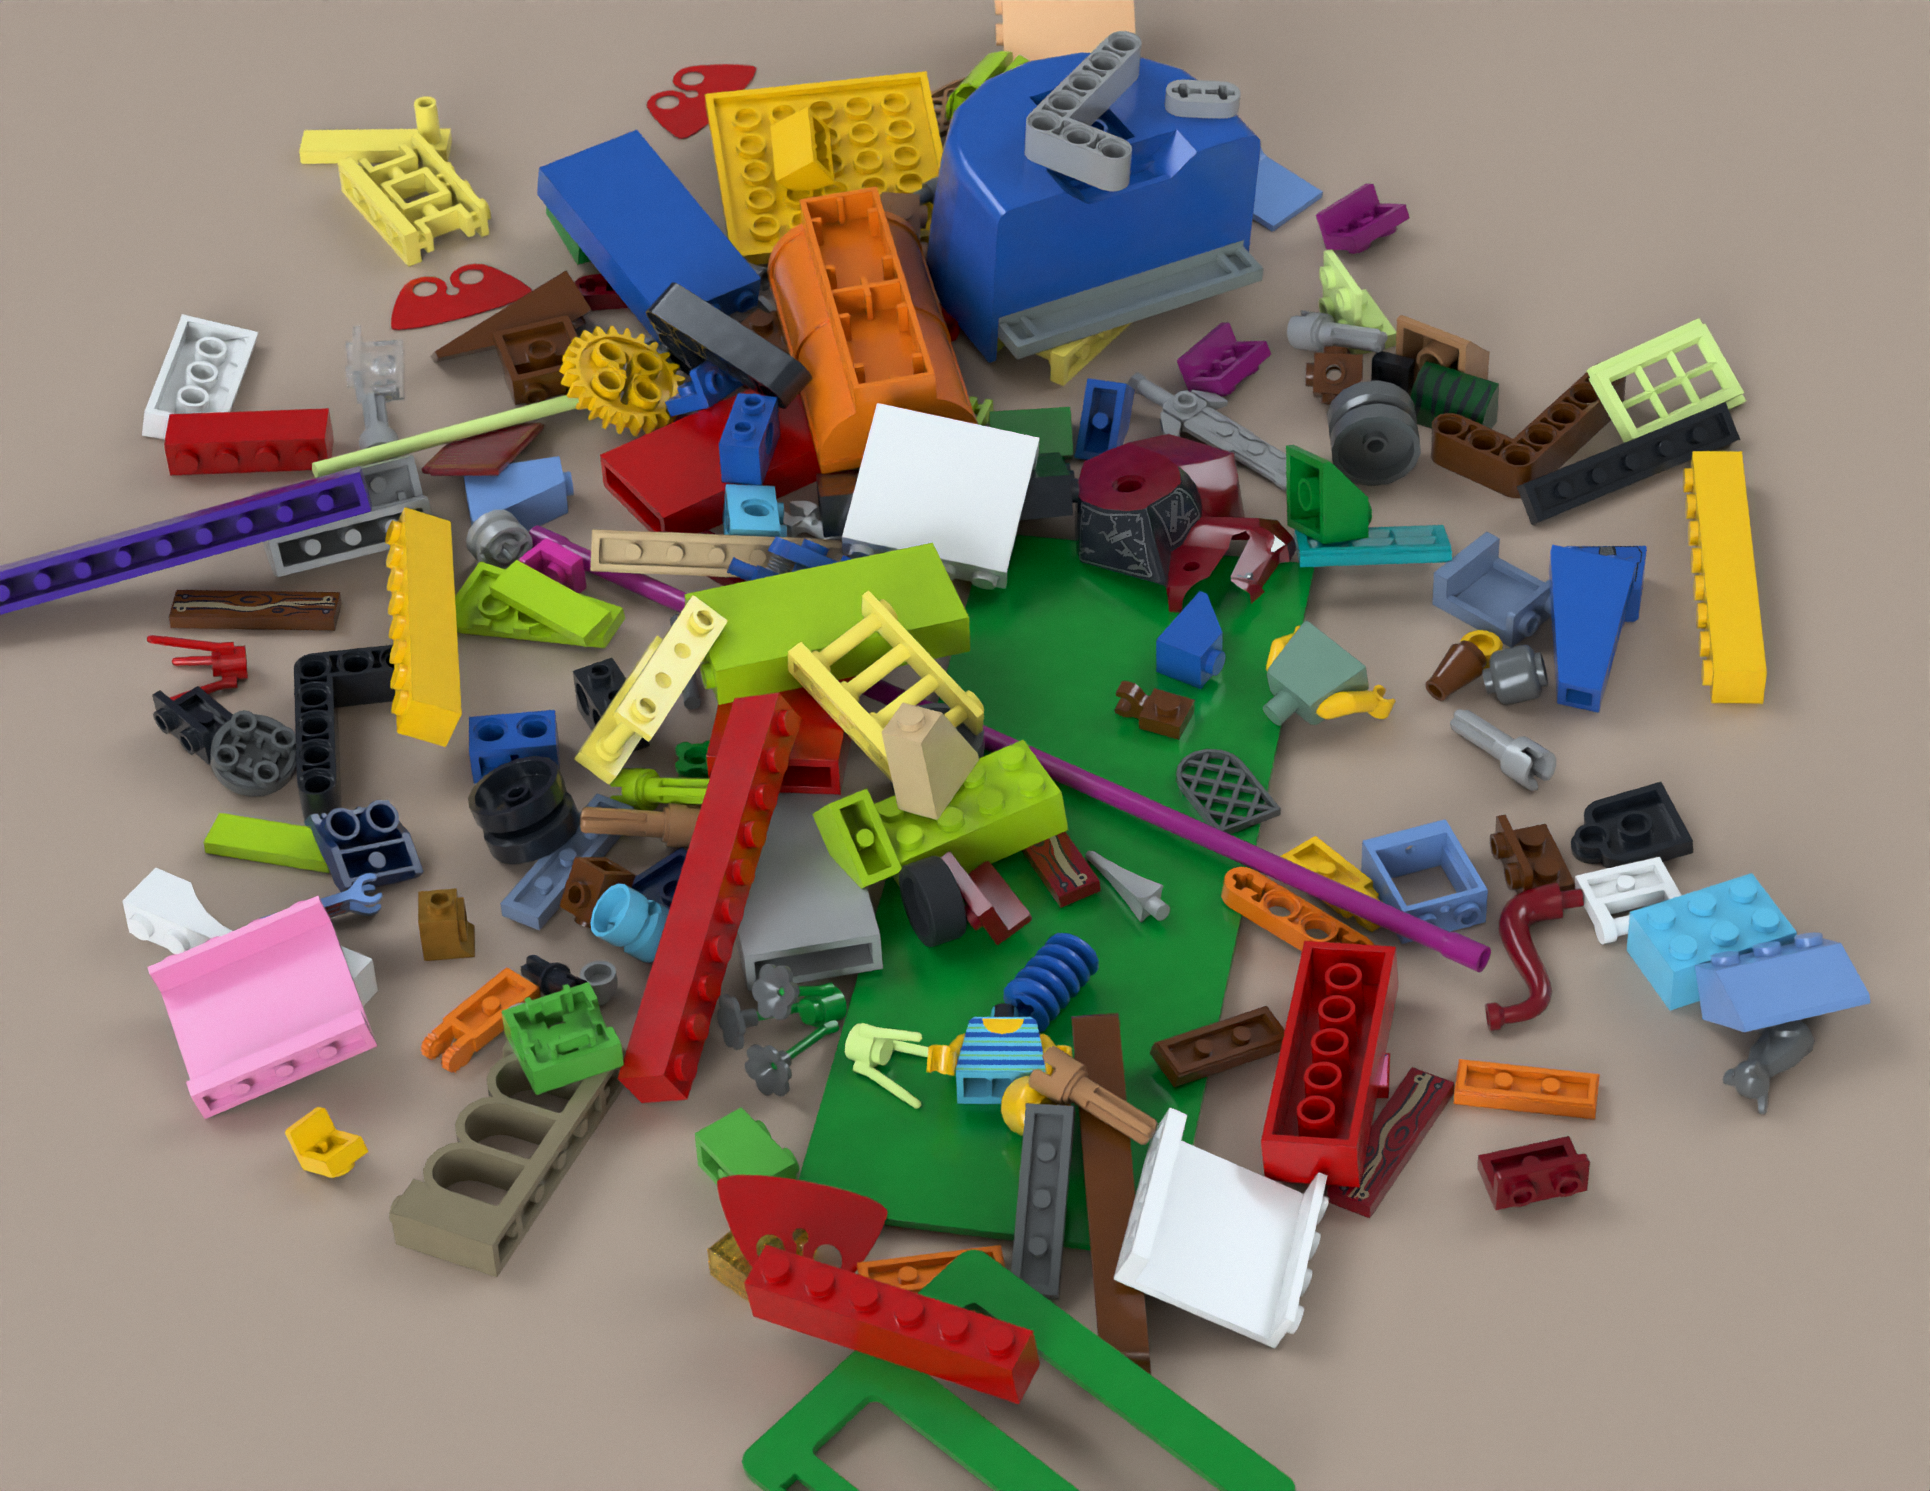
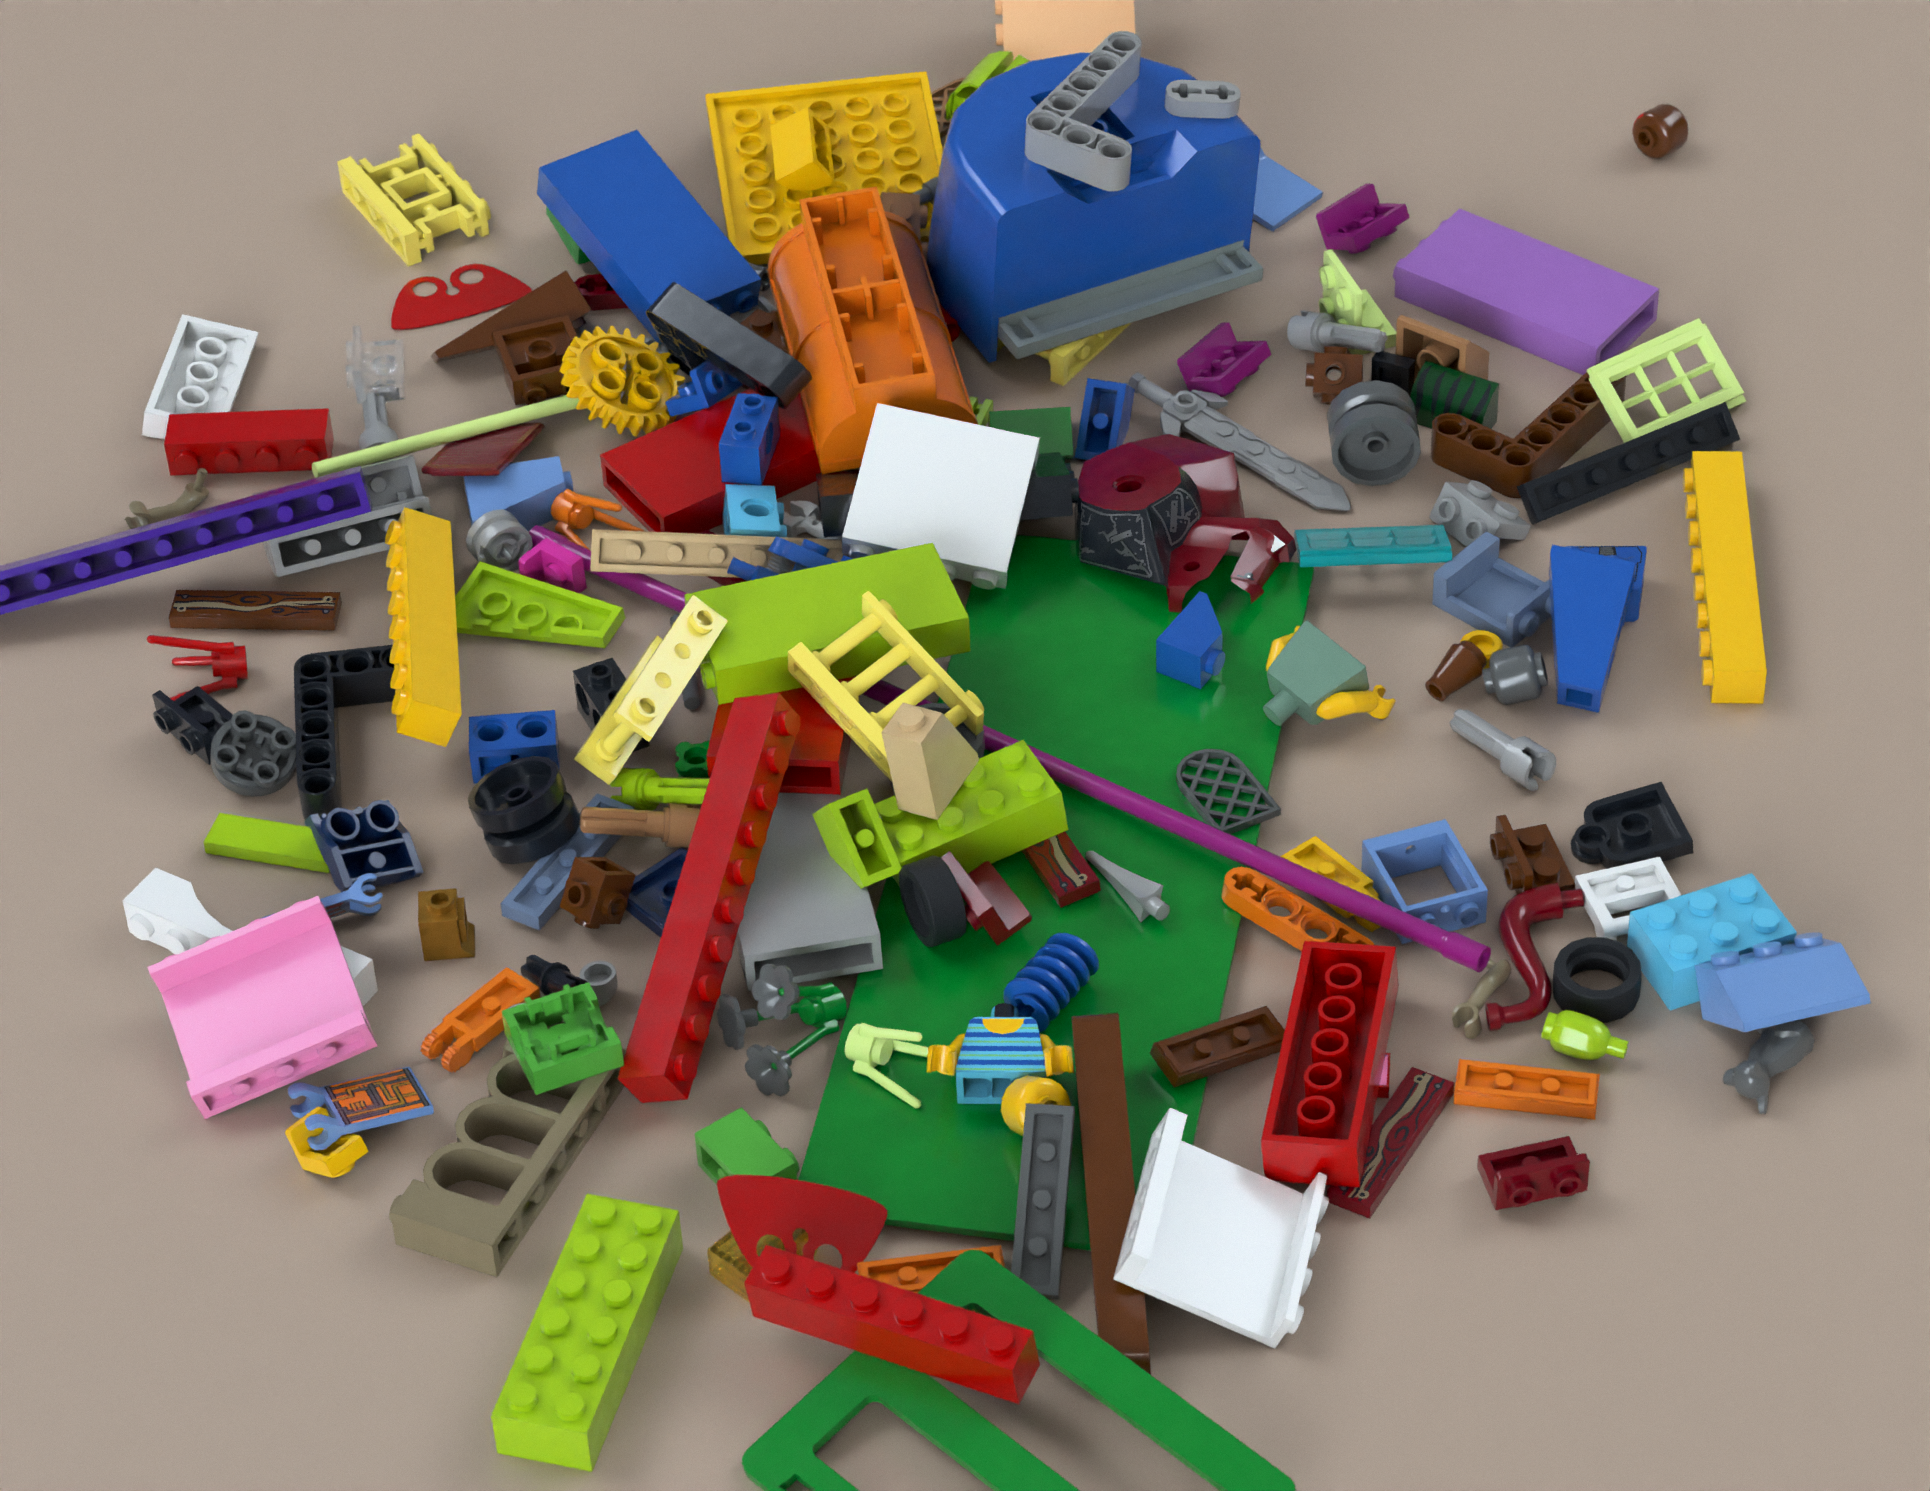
(190, 498): none -> dark tan piece
(360, 1104): none -> flag
(375, 144): light yellow piece -> none
(551, 603): lime tile -> none
(576, 512): none -> orange plant
(587, 1333): none -> lime brick
(629, 921): medium azure wheel -> none
(691, 113): red piece -> none
(1071, 1085): medium nougat piece -> none
(1157, 713): reddish brown plate -> none
(1323, 499): green slope -> none
(1469, 1011): none -> dark tan piece
(1472, 510): none -> light grey bracket
(1525, 292): none -> medium lavender brick
(1581, 1036): none -> lime plant
(1603, 955): none -> black tyre
(1660, 131): none -> reddish brown head

